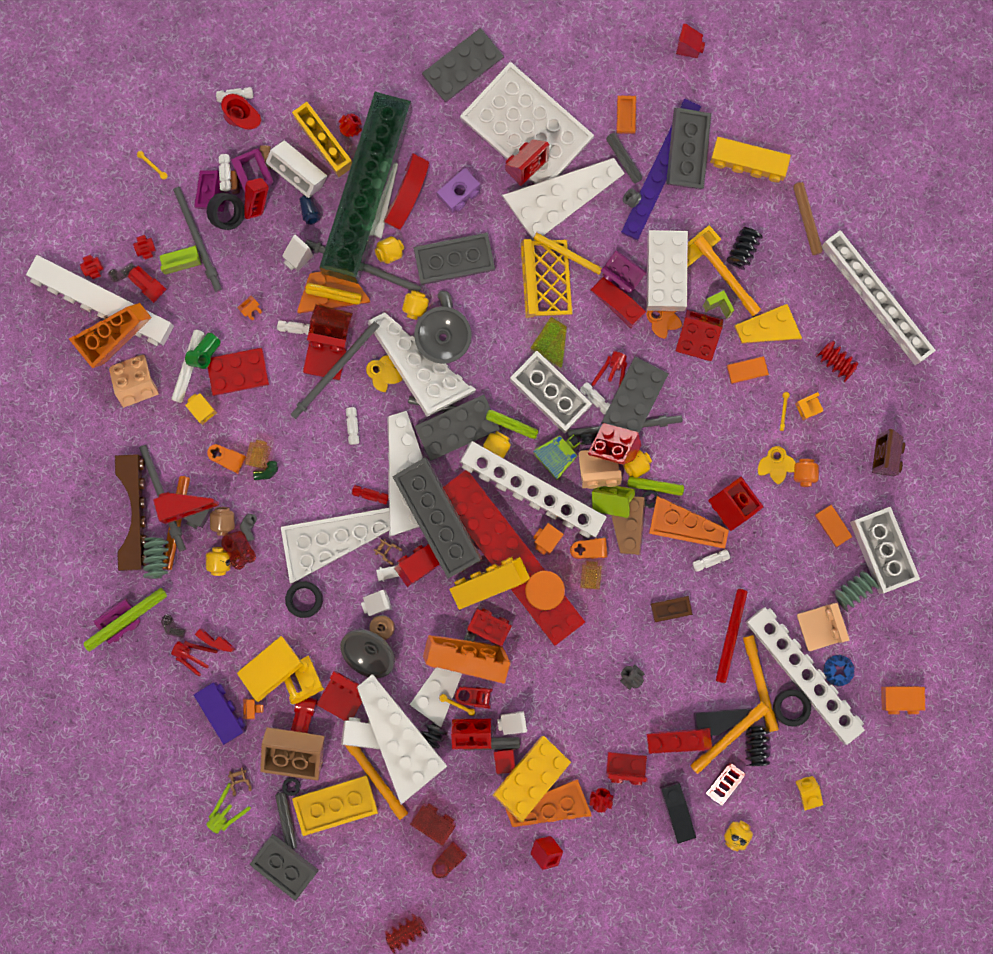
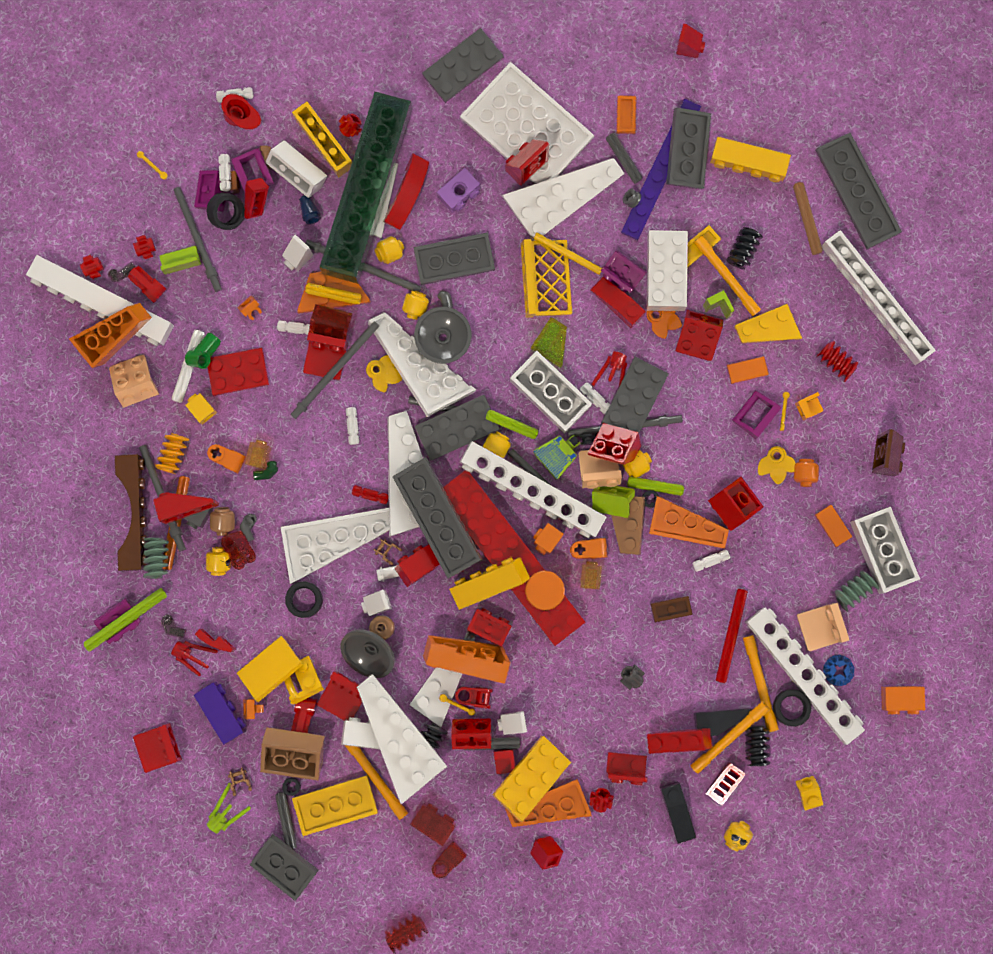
(157, 748): none -> red bracket
(171, 453): none -> light orange piece
(525, 465): none -> dark grey bar
(774, 409): none -> magenta tile
(858, 191): none -> dark grey plate

